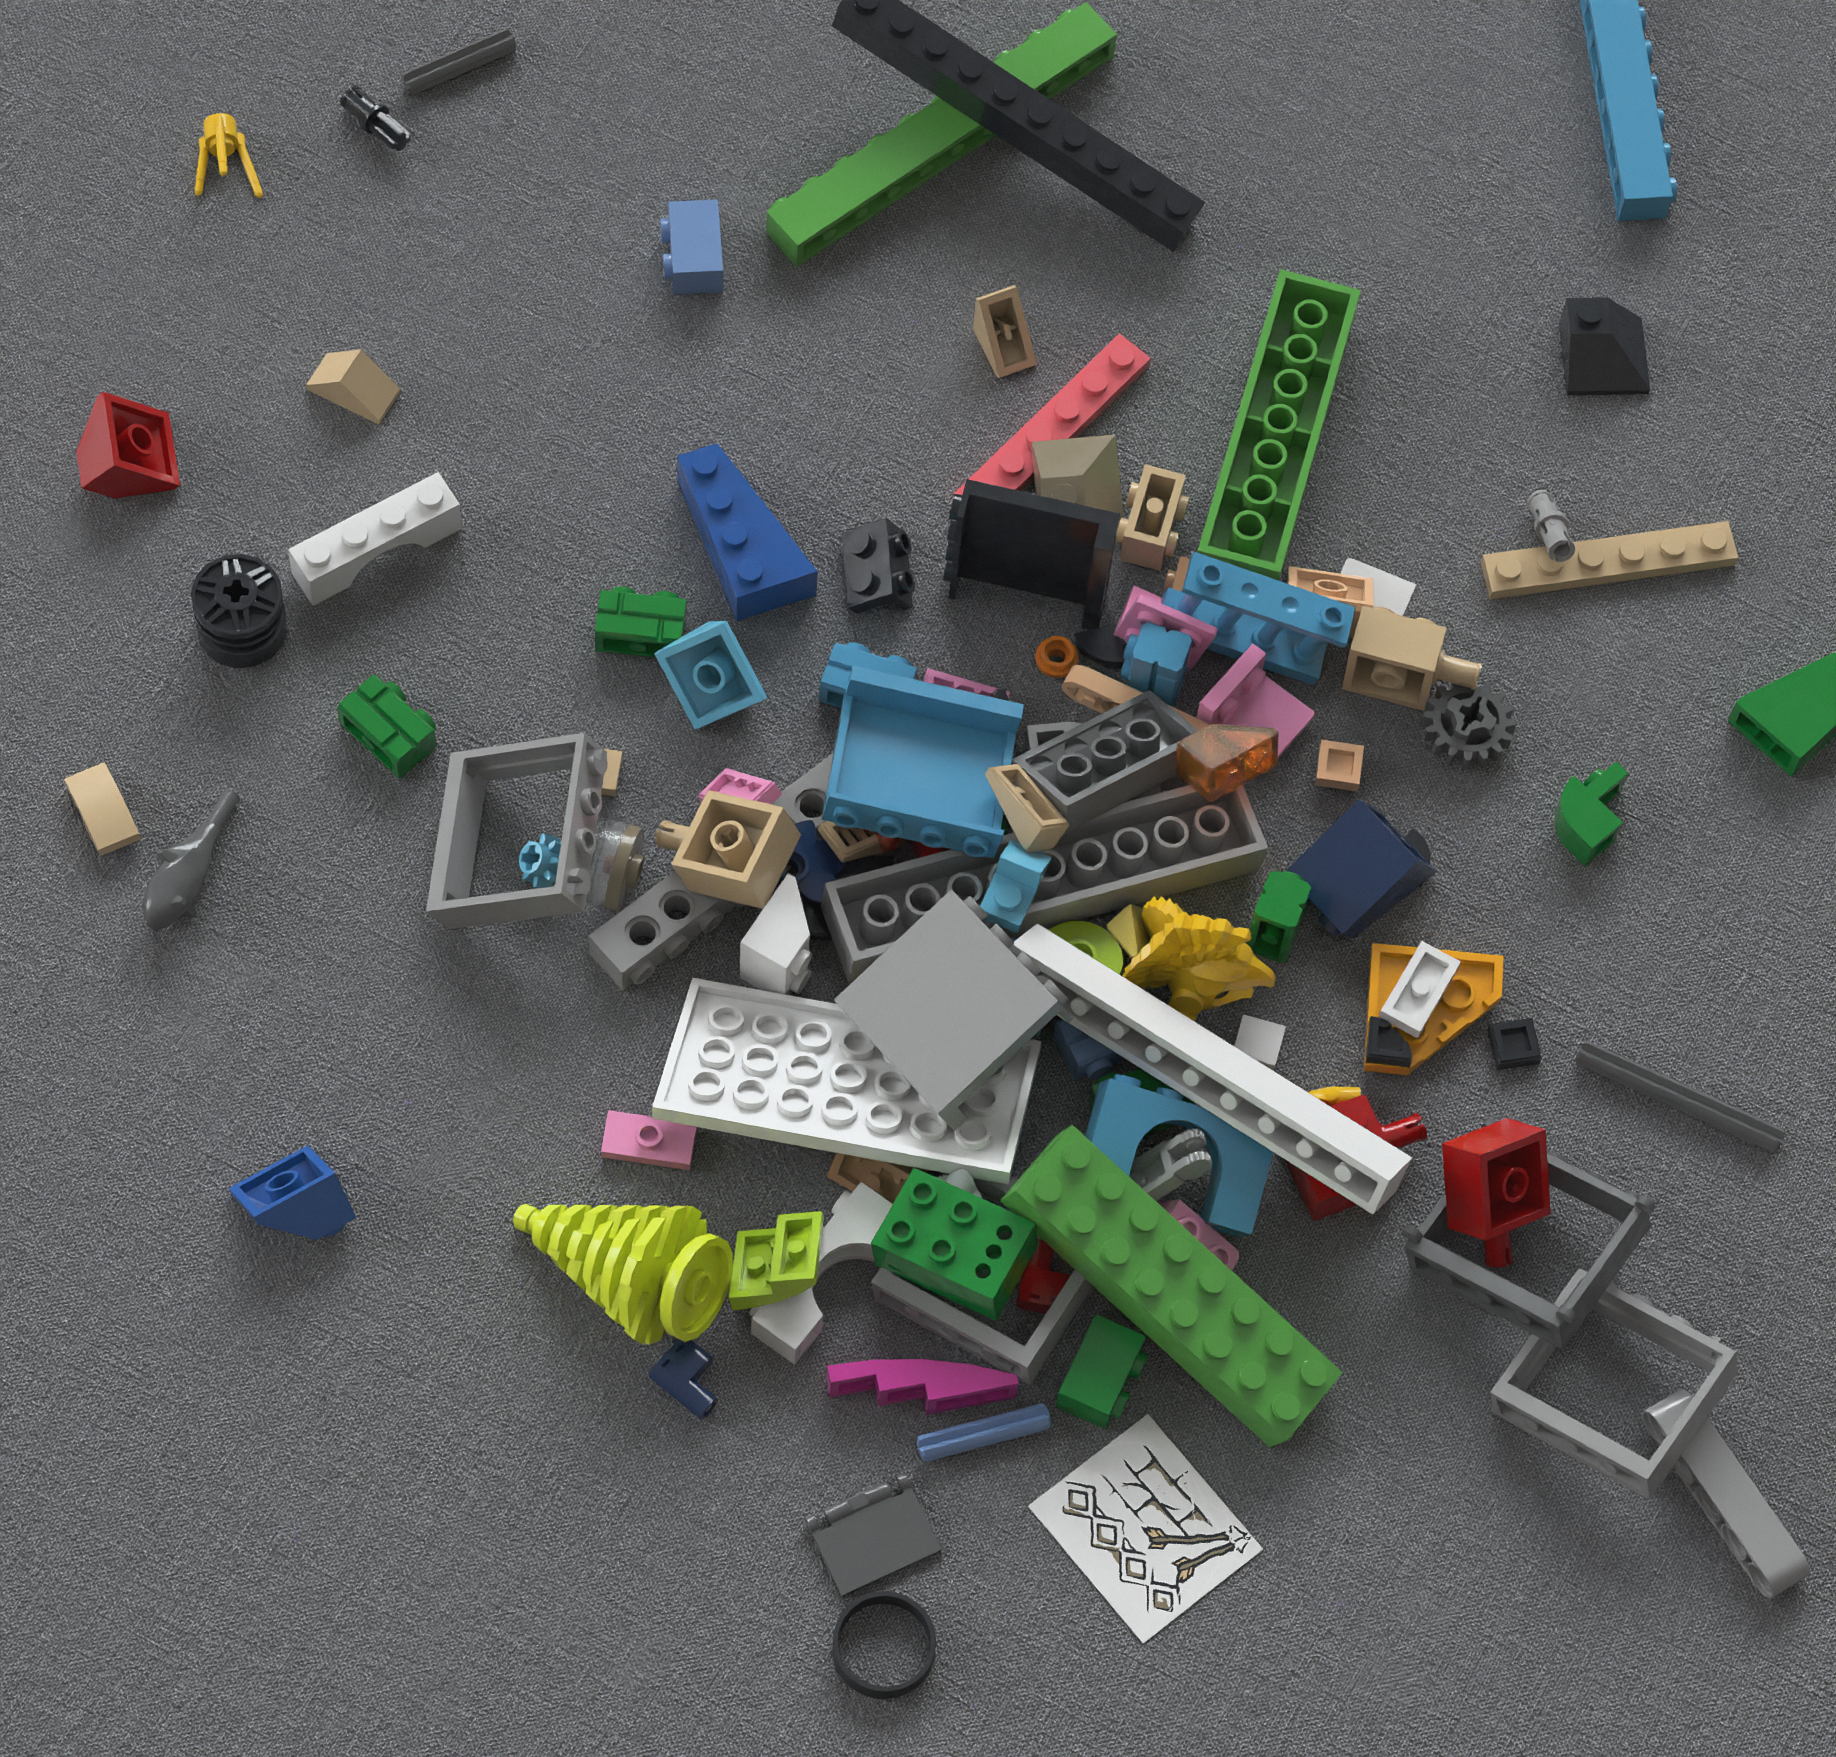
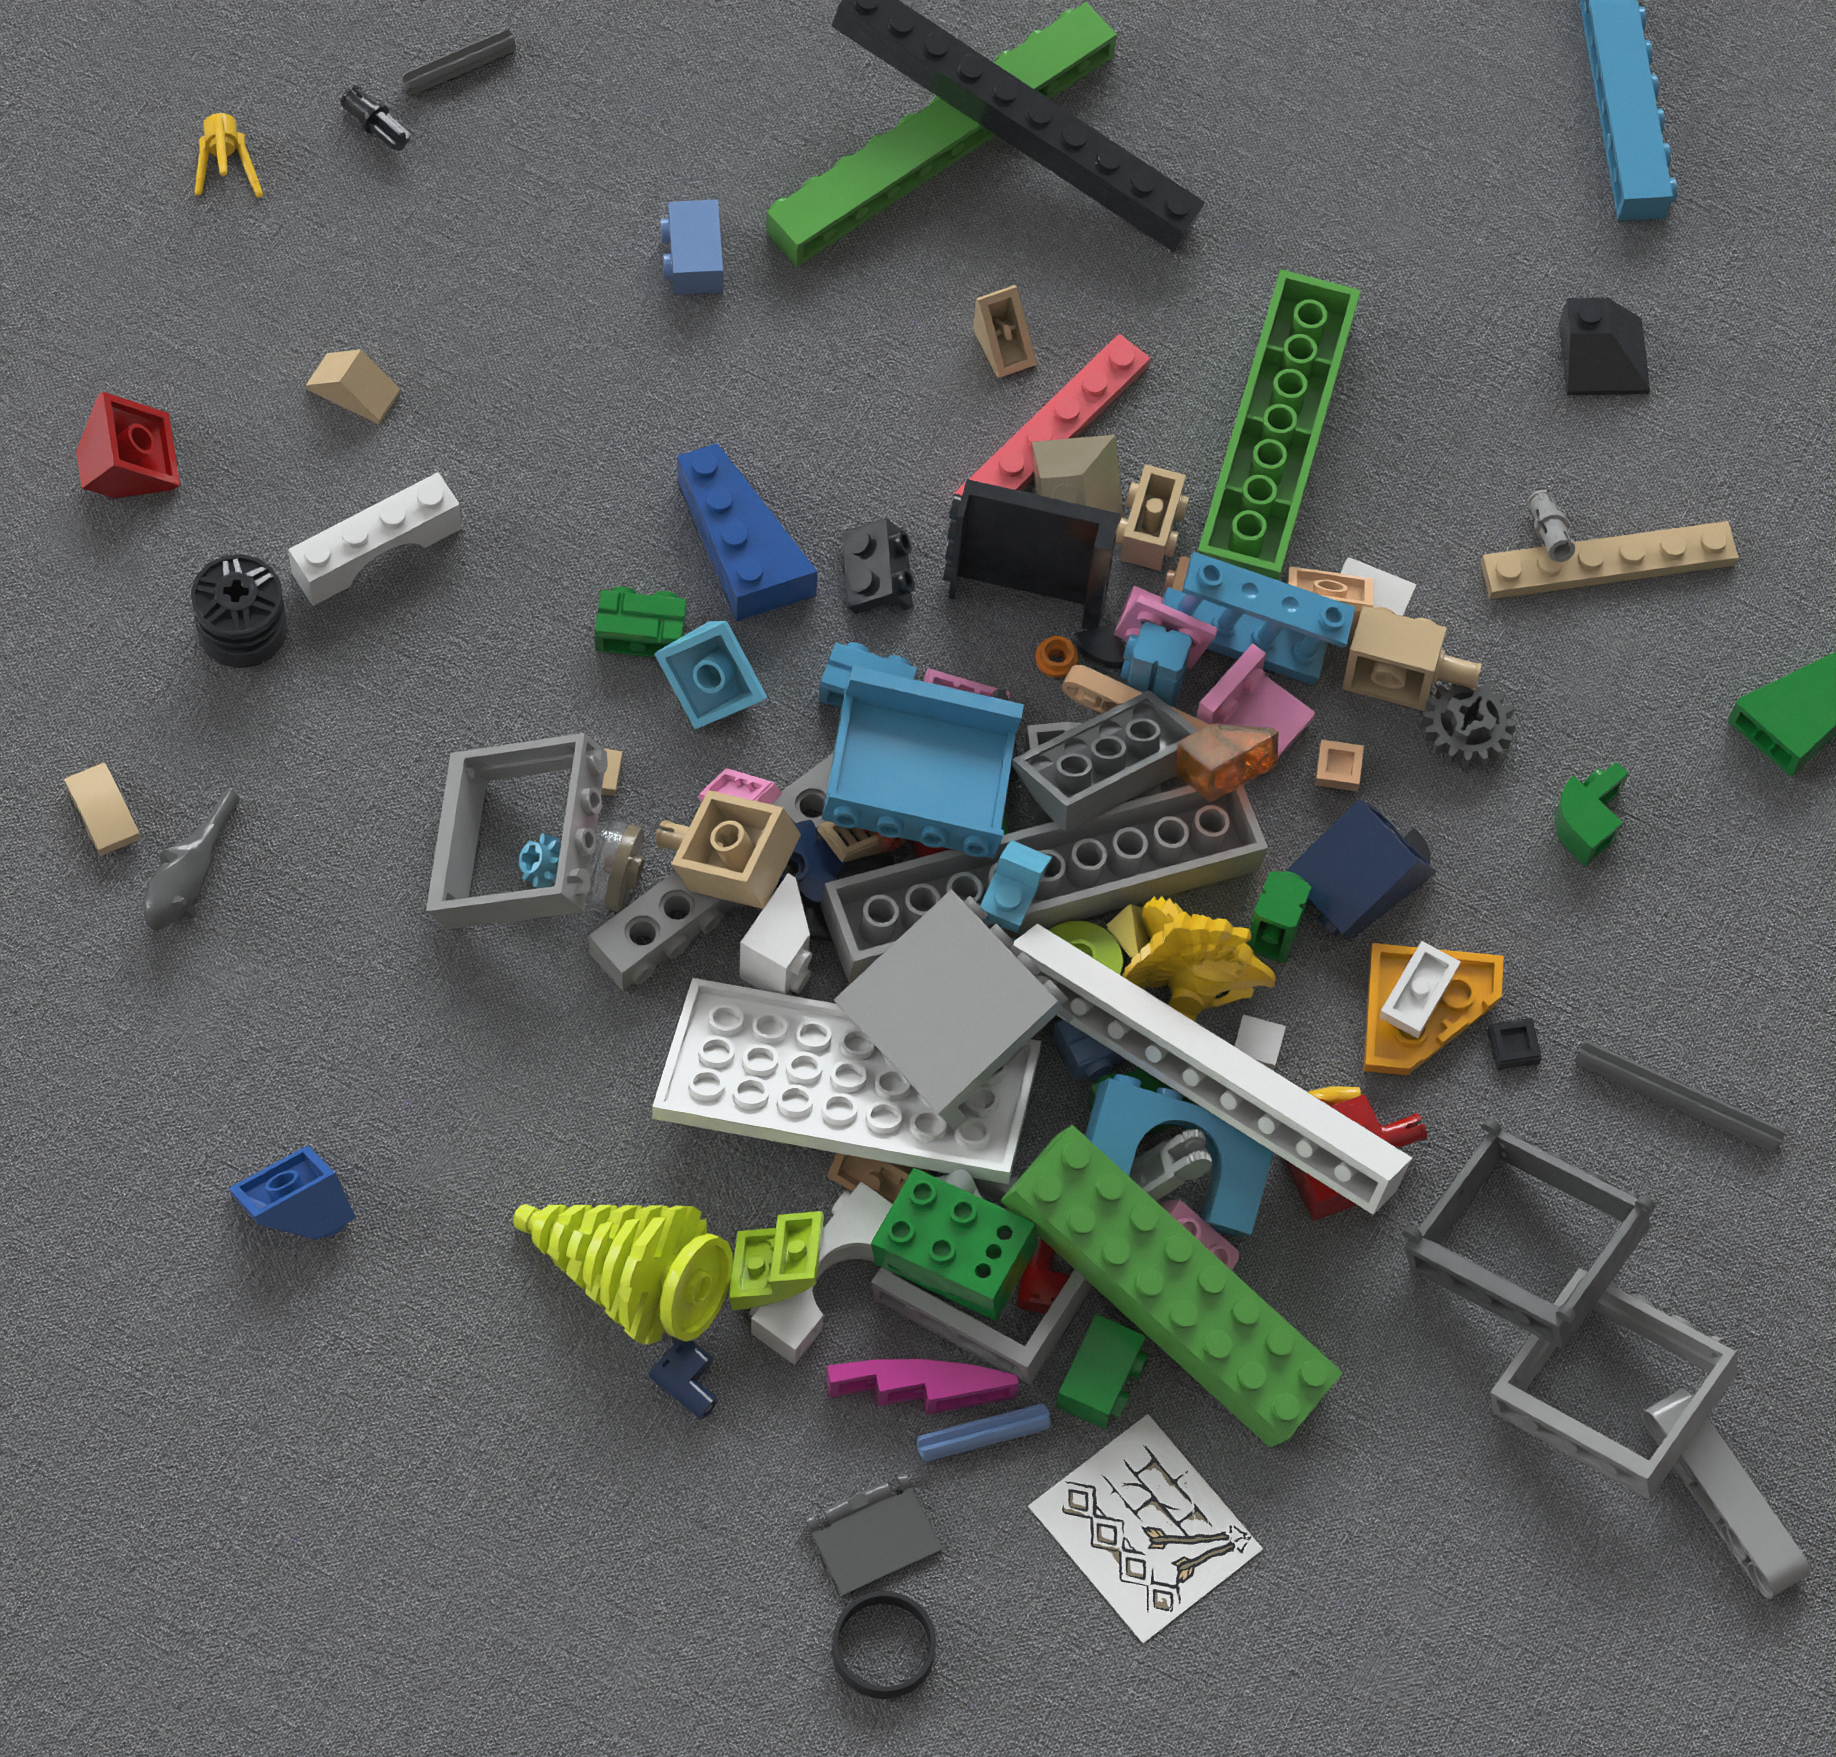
(388, 725): green brick -> none
(648, 1140): bright pink plate -> none
(1028, 810): tan slope -> none
(1386, 1045): black tile -> none
(1496, 1184): red brick -> none

